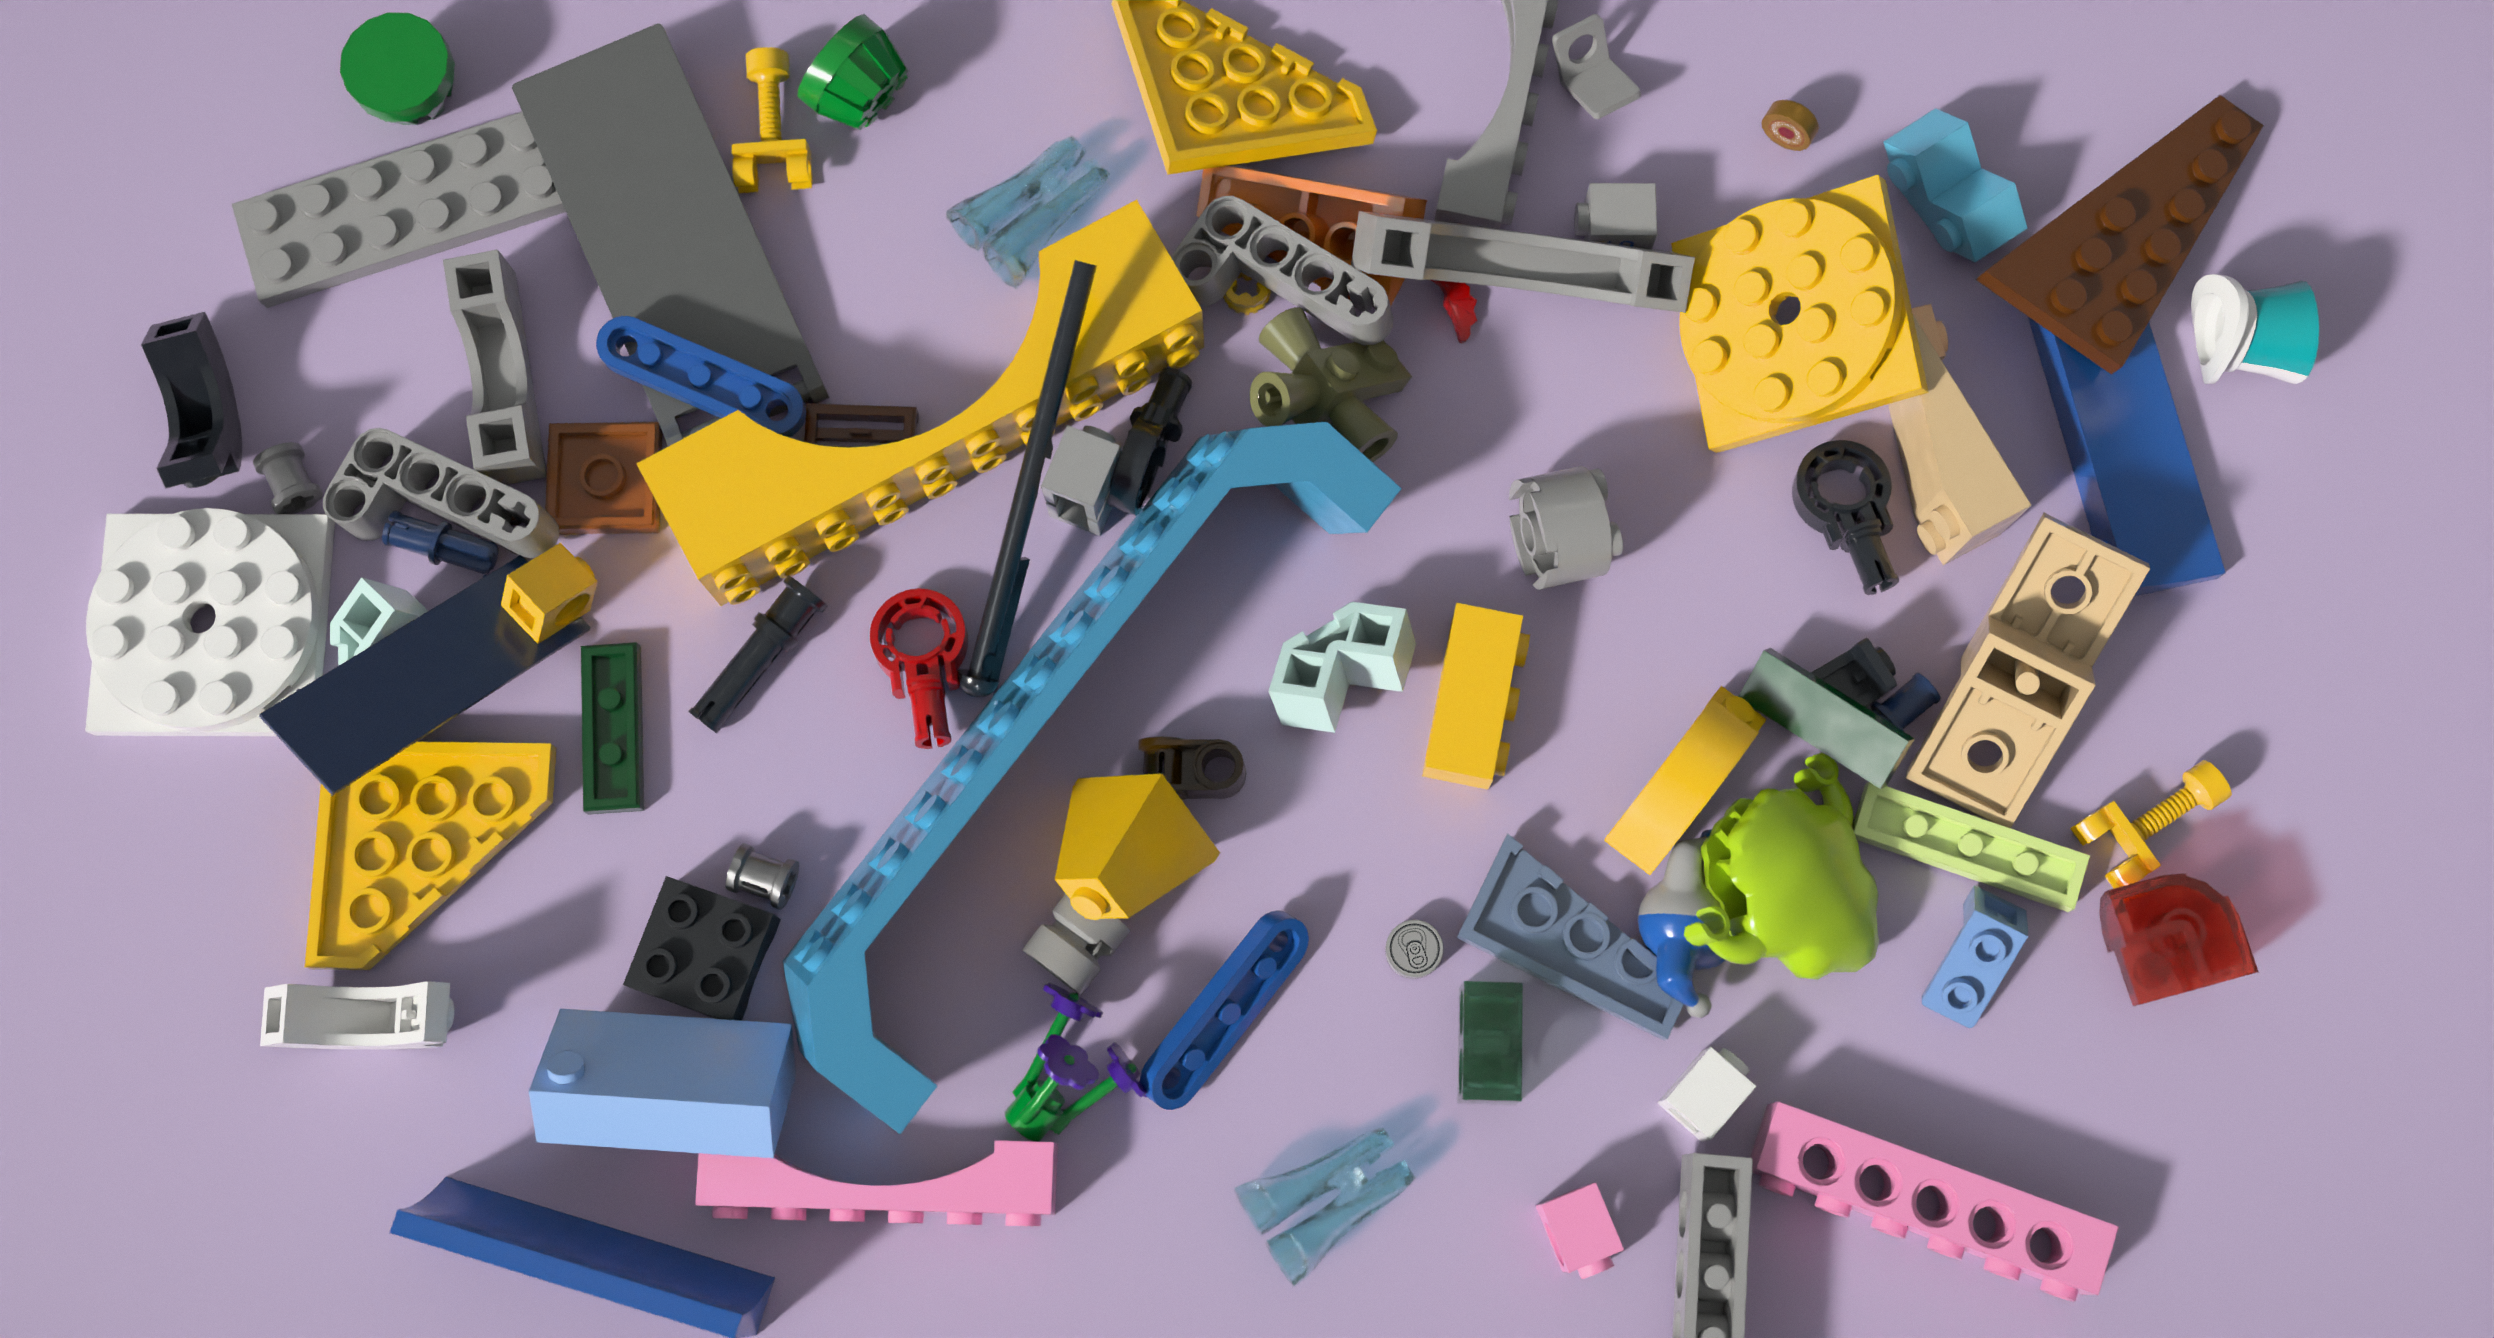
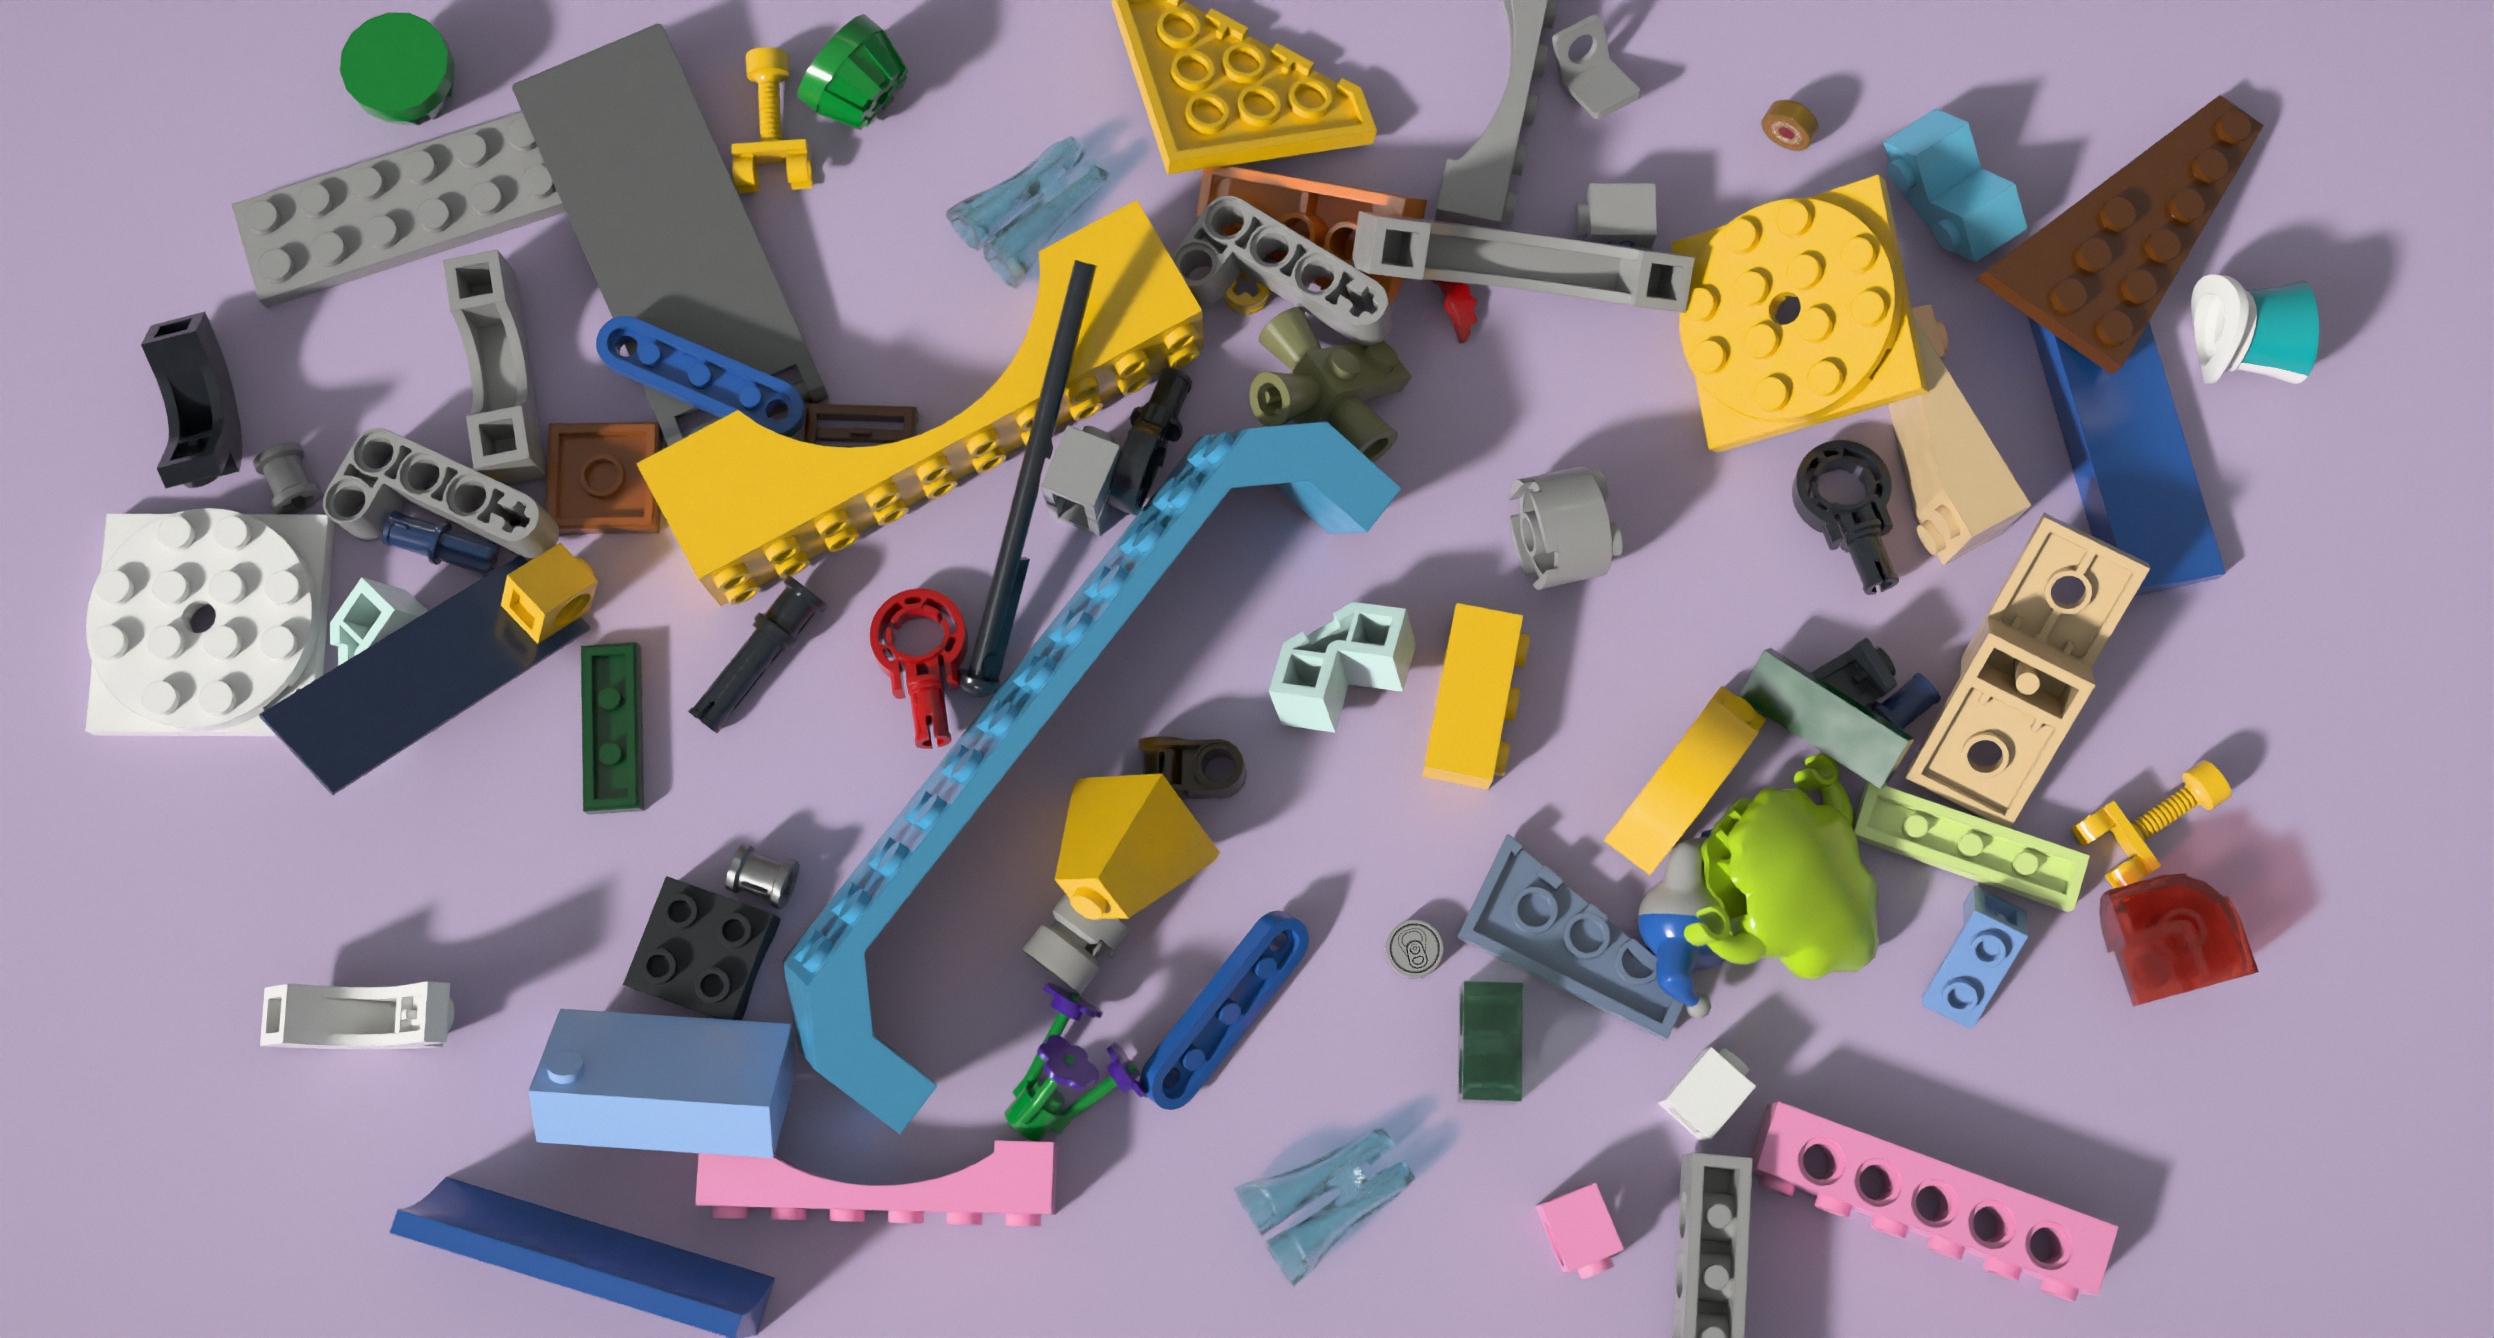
(412, 838): yellow plate -> none

